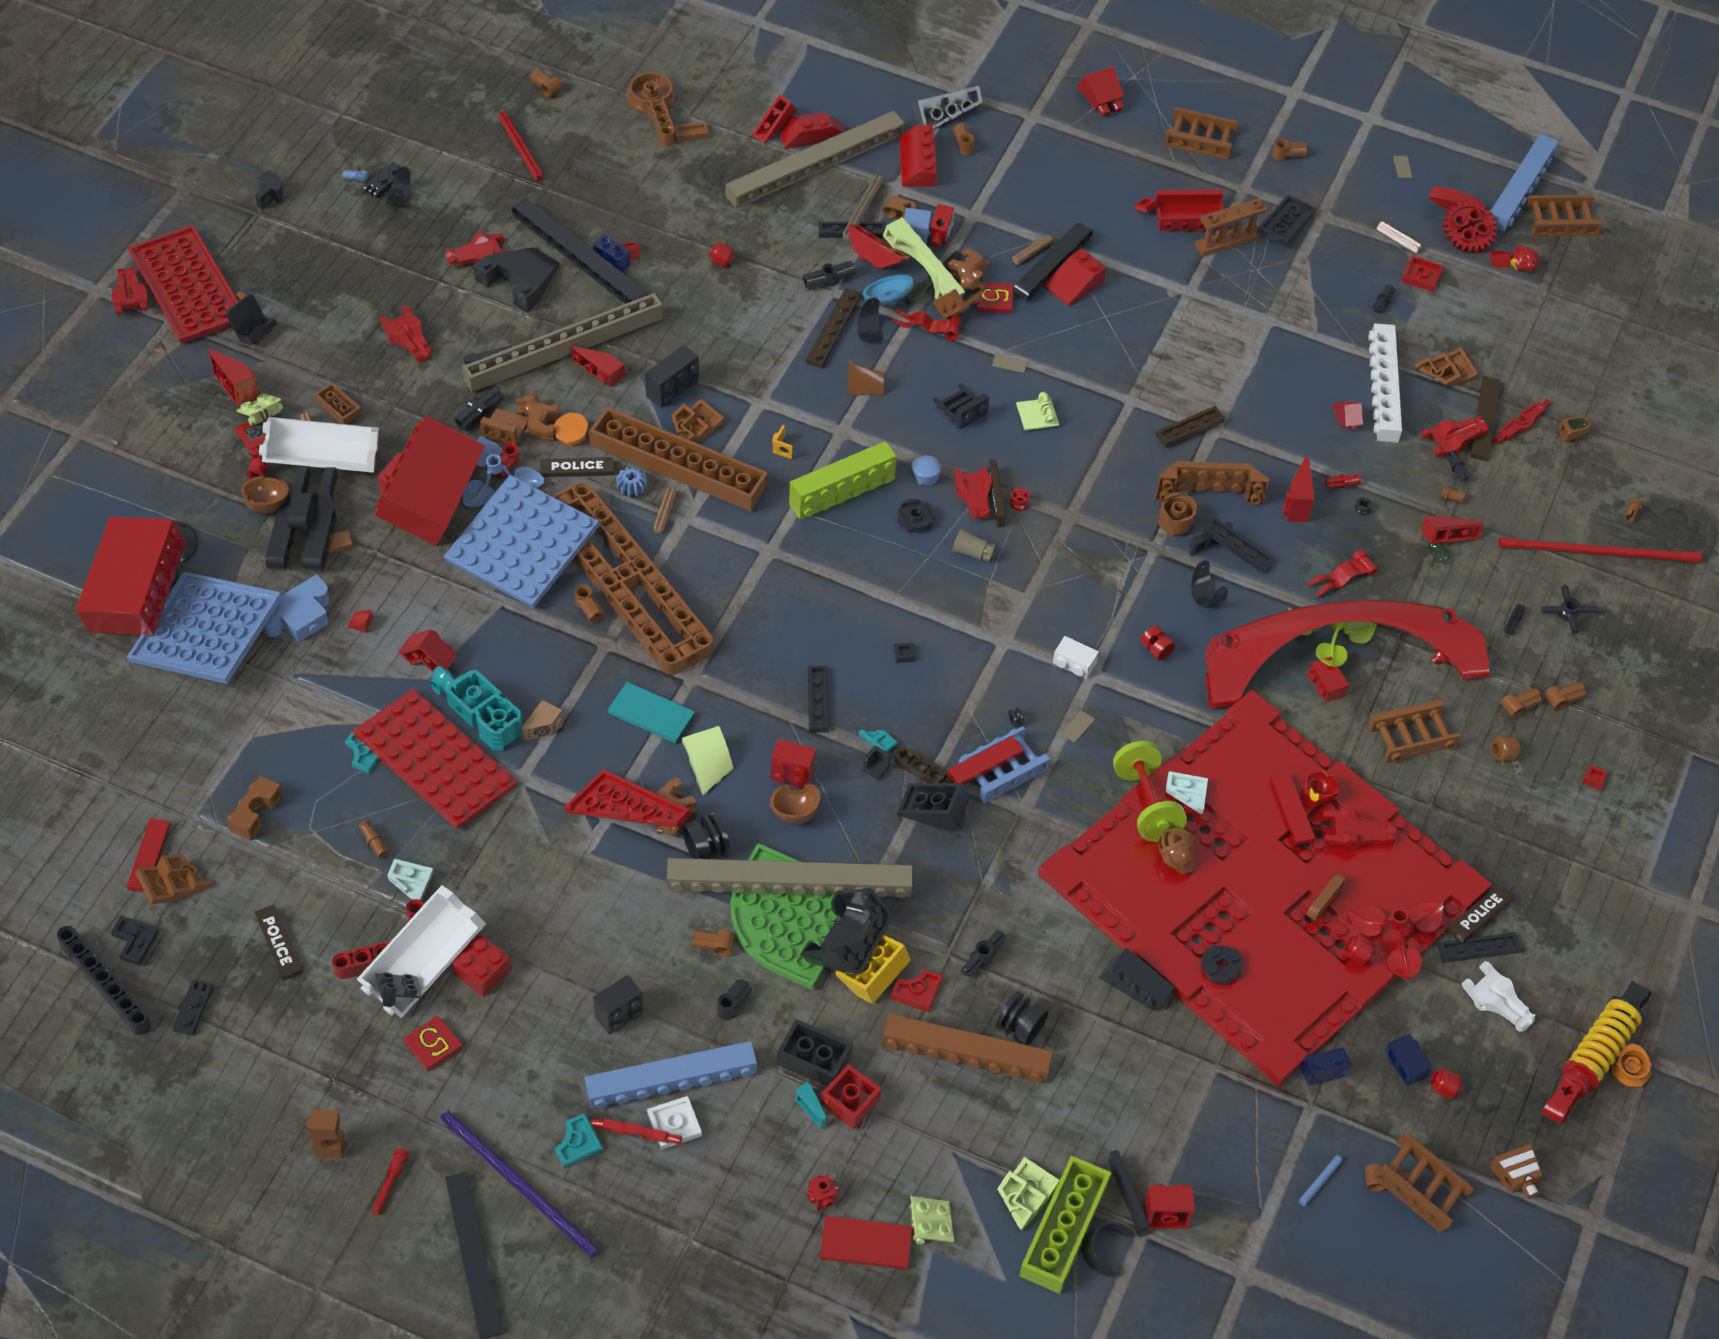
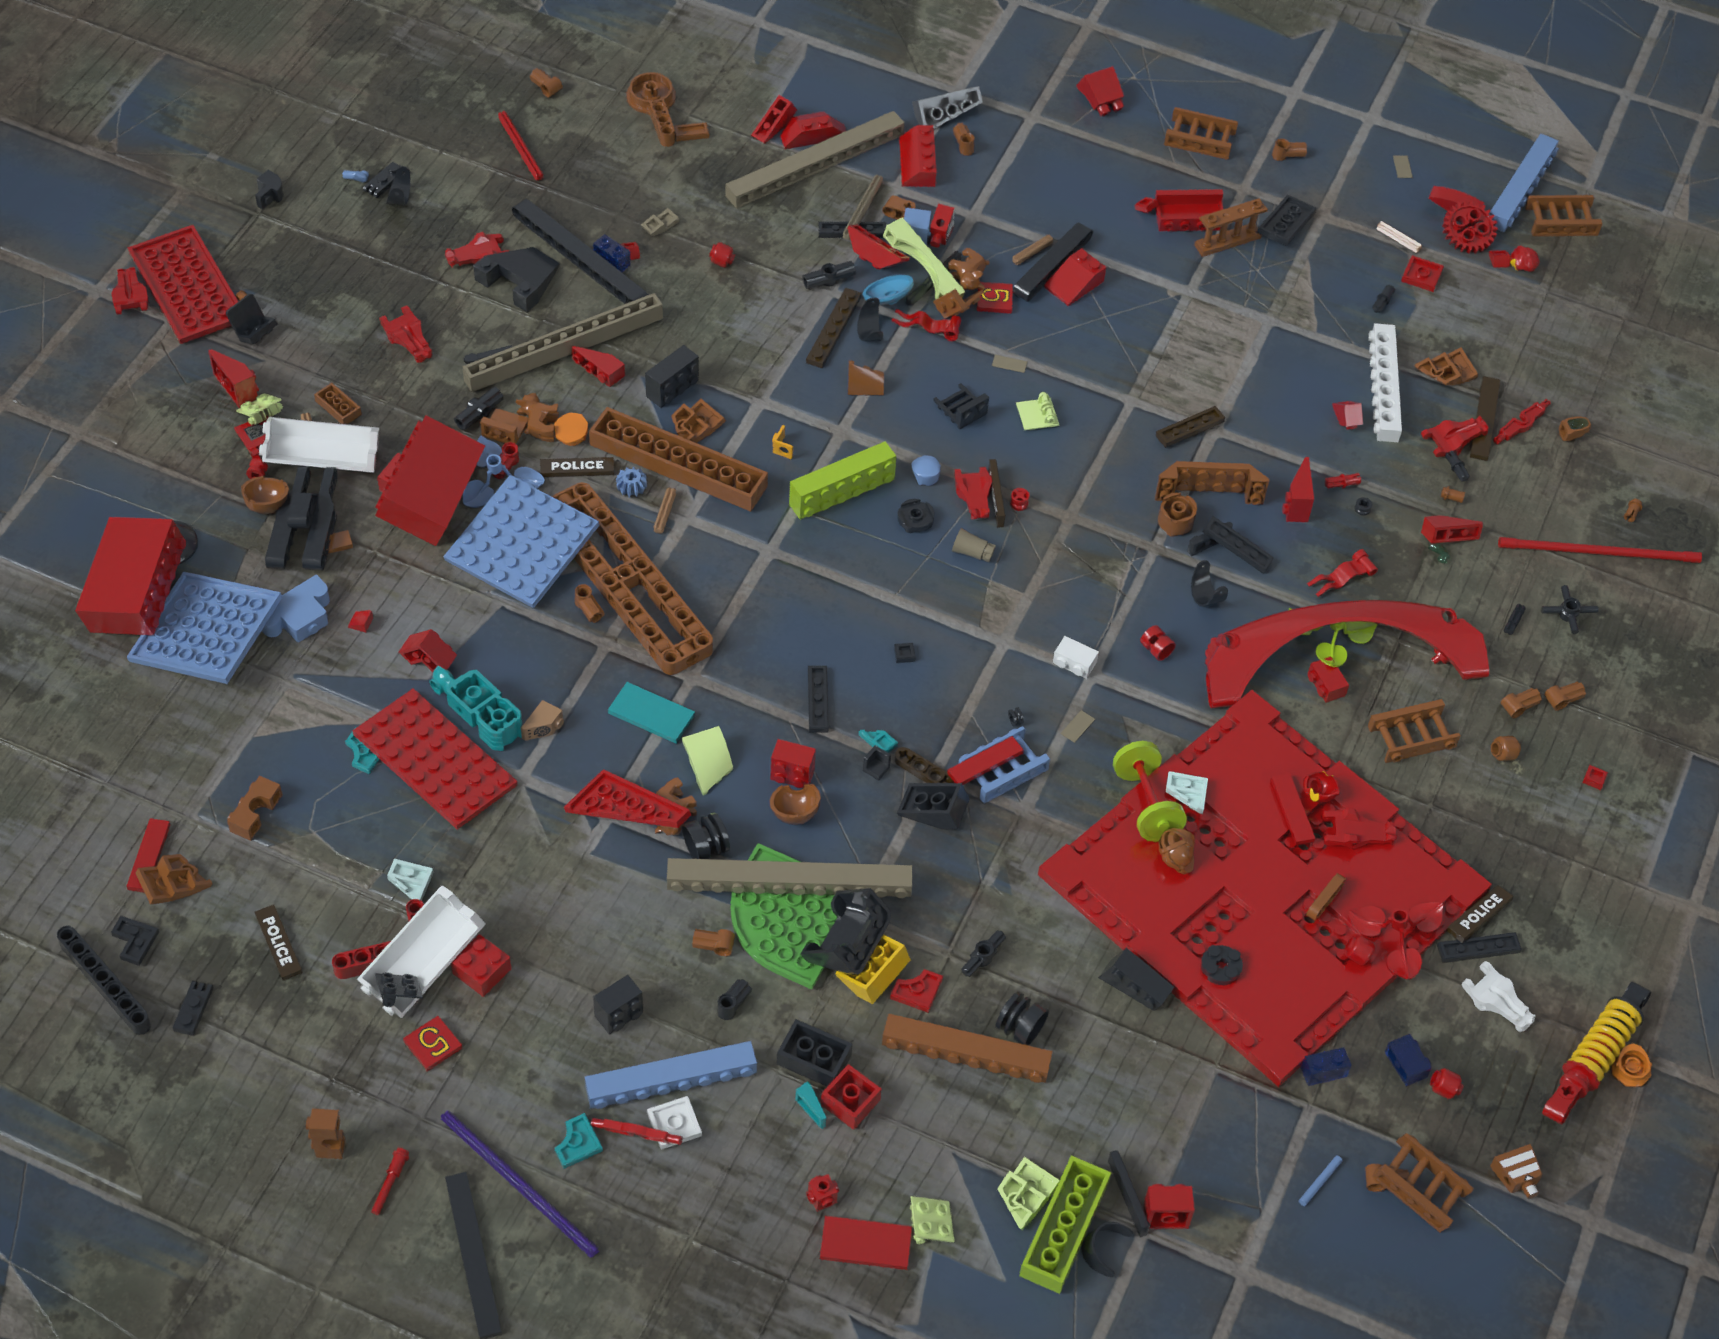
(373, 839): dark orange pin -> none
(661, 223): none -> dark tan slope

